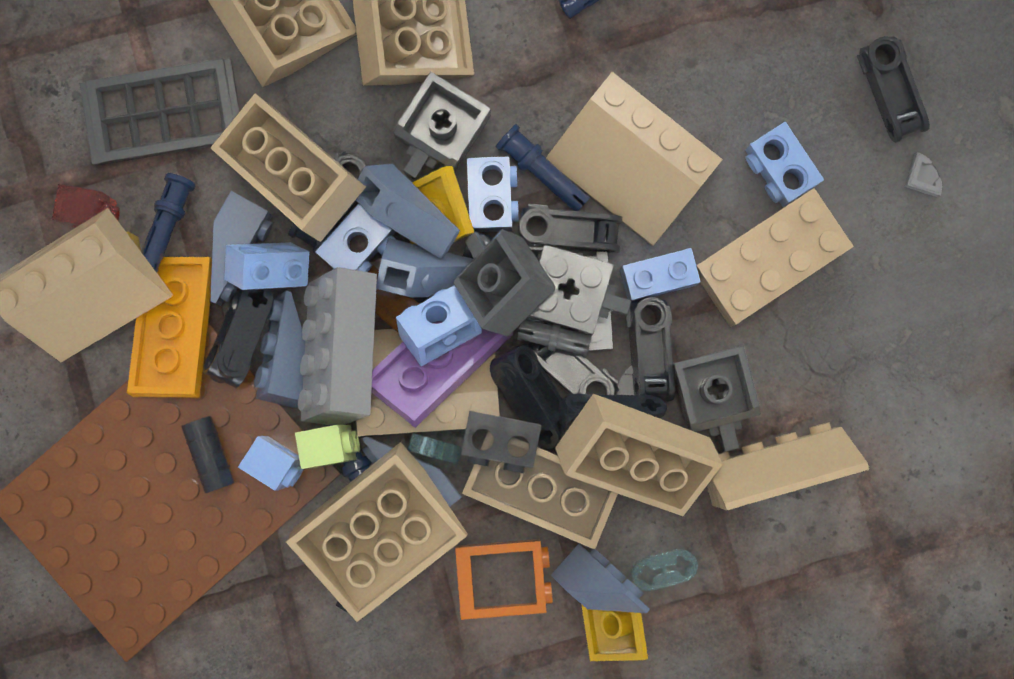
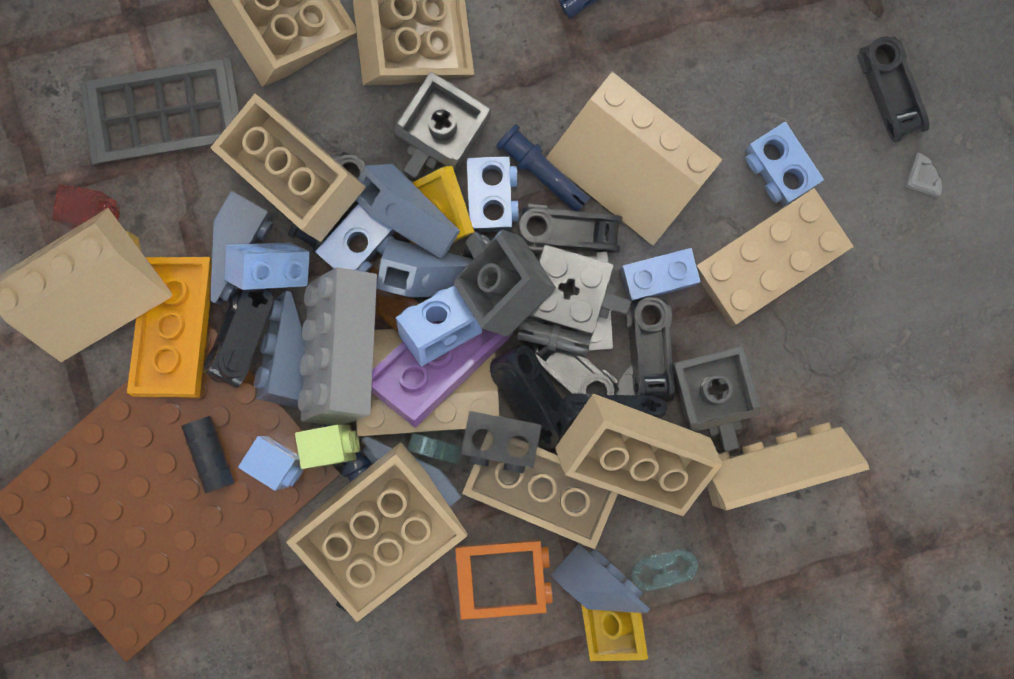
(168, 212): dark blue pin -> none

